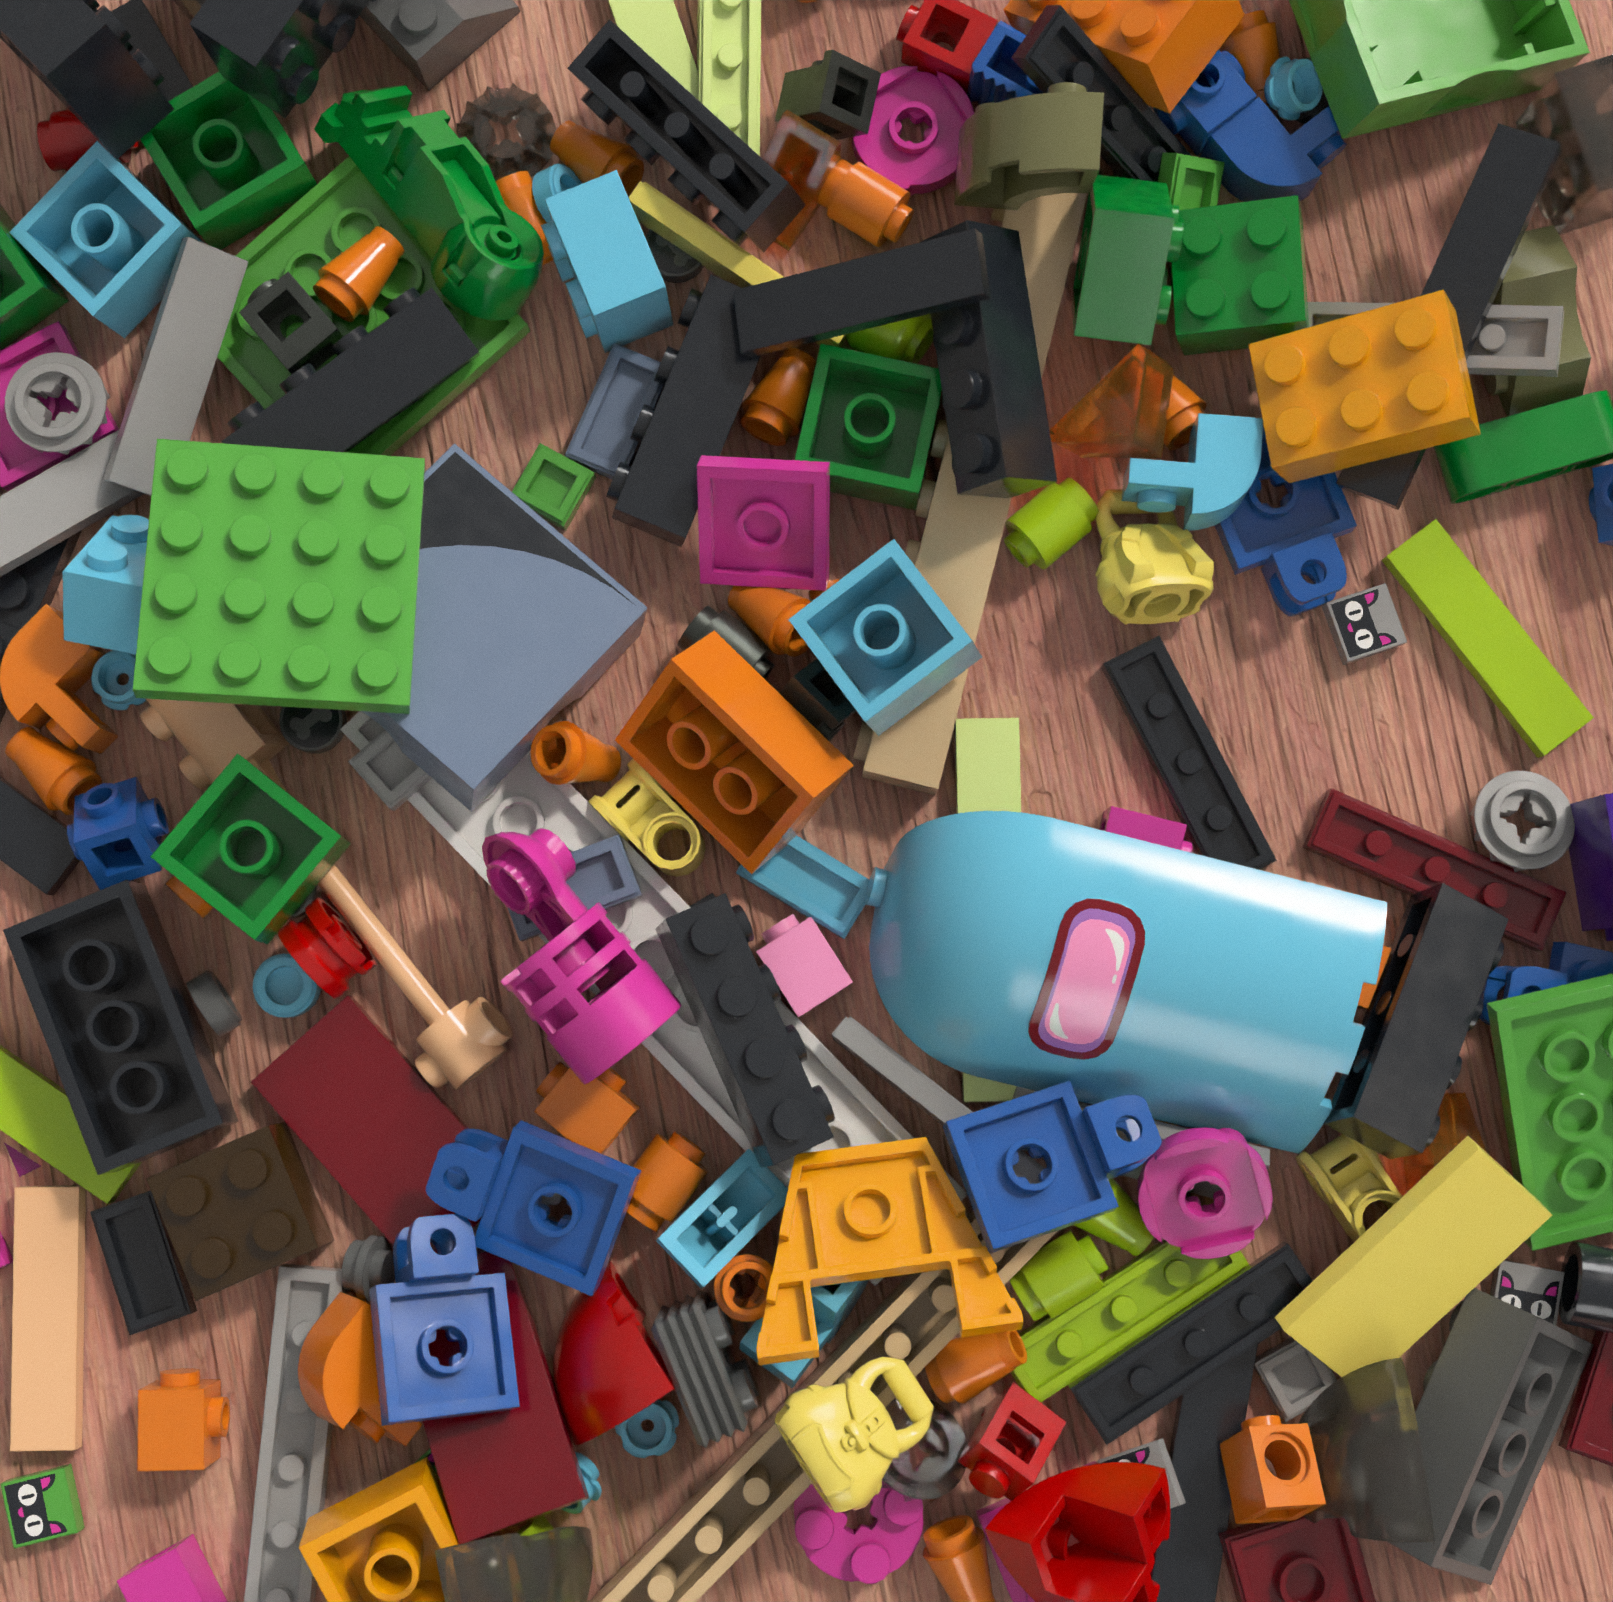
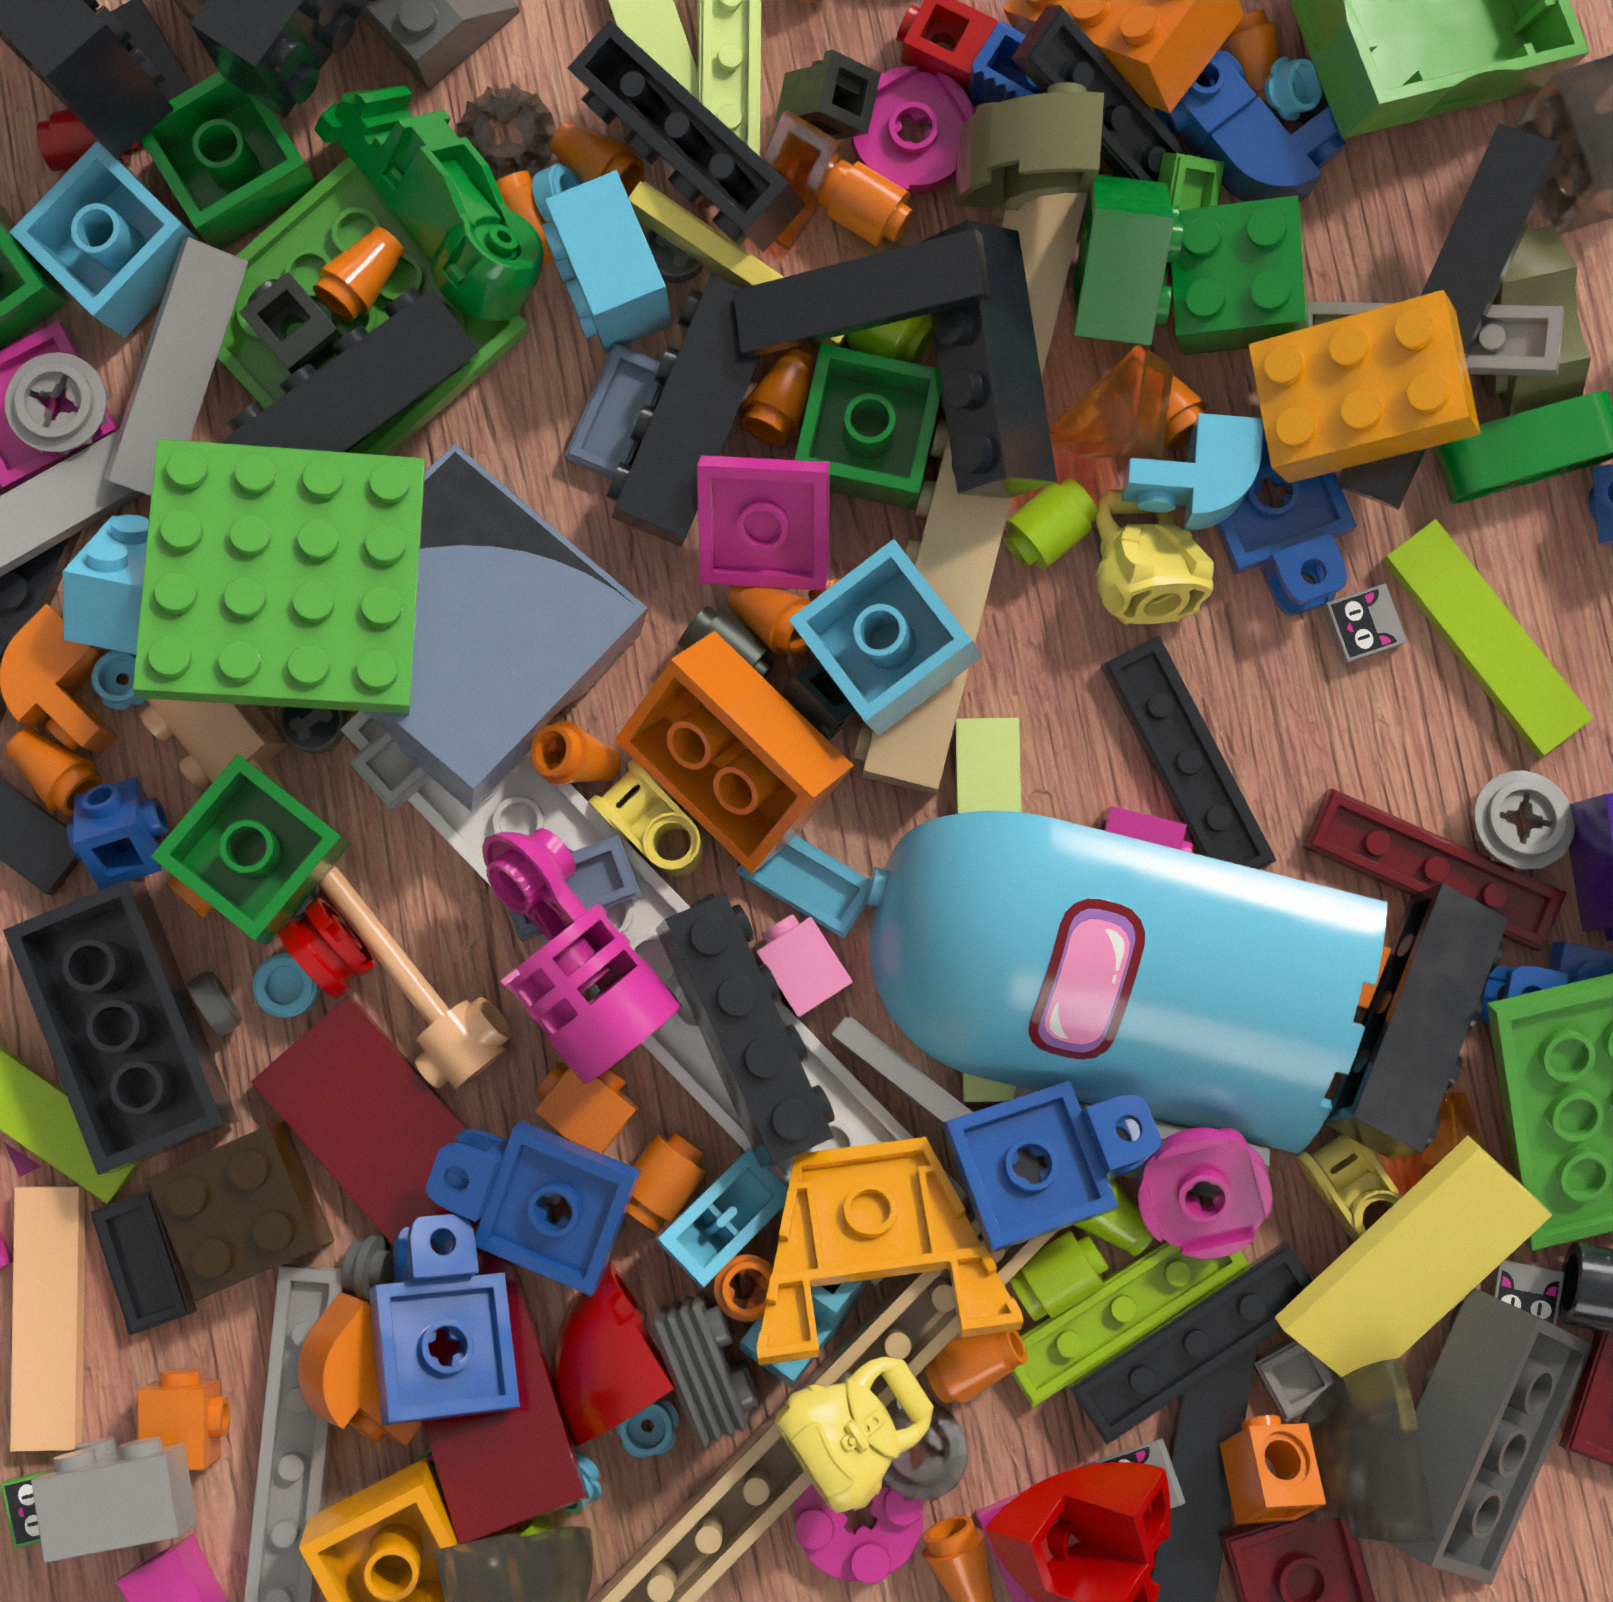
(113, 1497): none -> light grey brick
(554, 486): bright green tile -> none
(1010, 1443): red brick -> none

